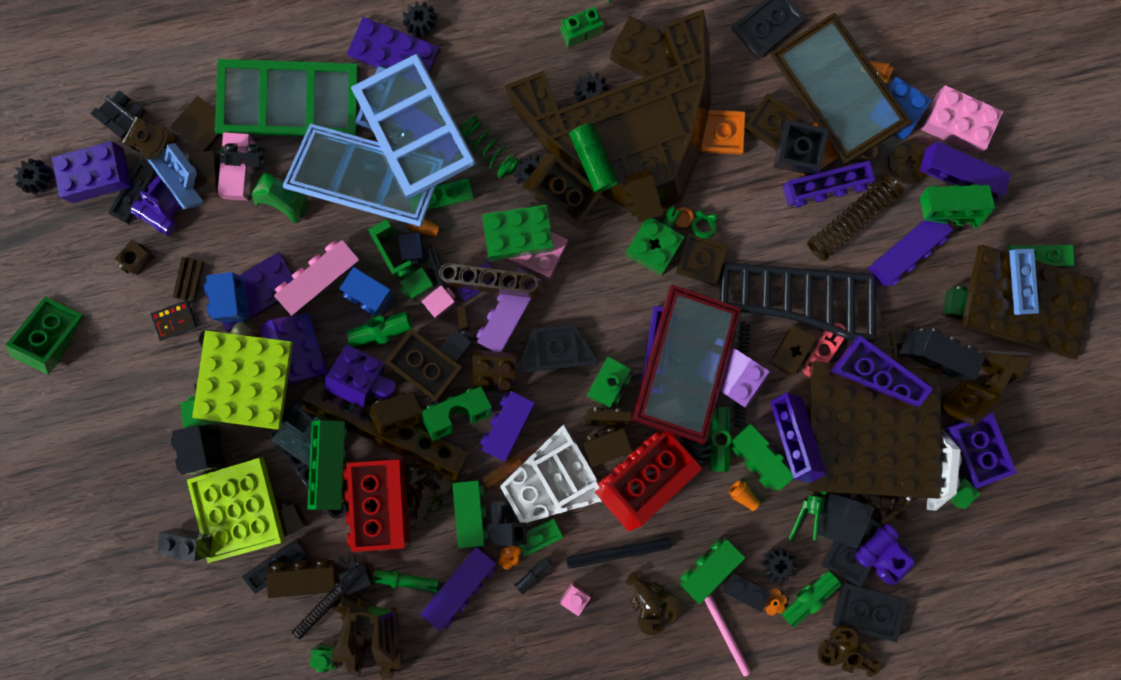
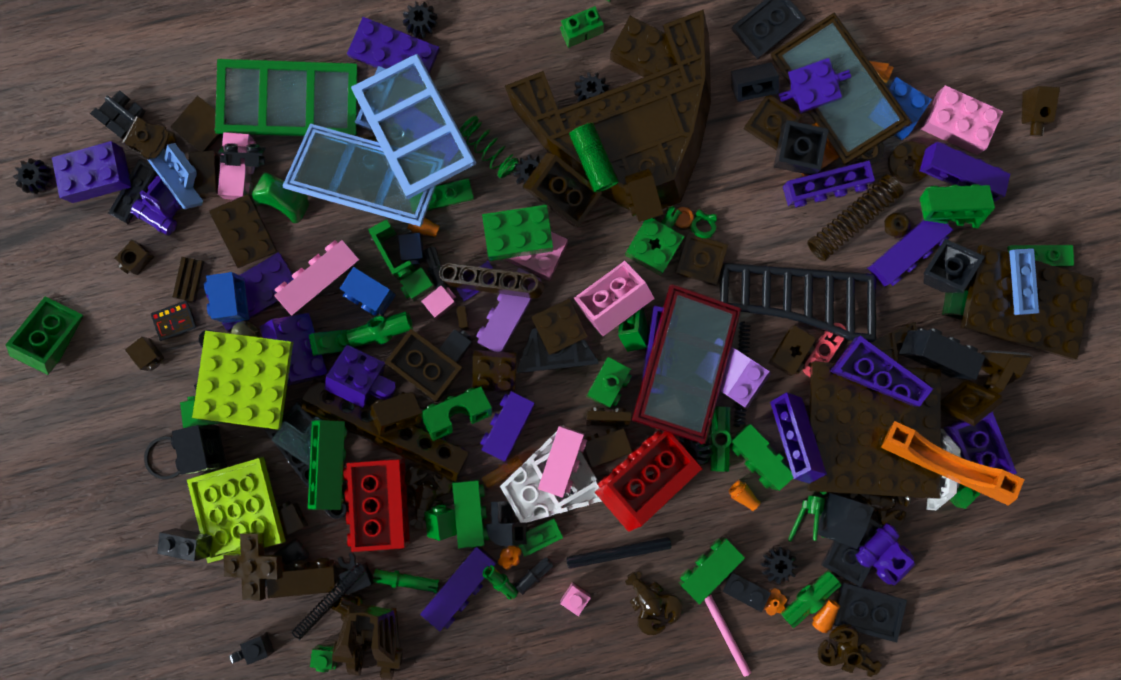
(145, 354): none -> dark brown brick
(147, 463): none -> black piece
(243, 230): none -> dark brown plate
(253, 566): none -> dark brown plate
(253, 649): none -> black brick
(328, 342): none -> green plate
(440, 523): none -> green brick
(500, 582): none -> green pin
(559, 327): none -> dark brown plate
(562, 461): none -> bright pink brick
(614, 298): none -> bright pink brick
(634, 331): none -> green slope
(724, 132): orange plate -> none
(754, 82): none -> black brick
(814, 85): none -> dark purple plate
(826, 616): none -> orange cone
(894, 230): none -> dark brown plate
(952, 268): none -> black slope
(986, 480): none -> orange arch
(1039, 108): none -> dark brown torso

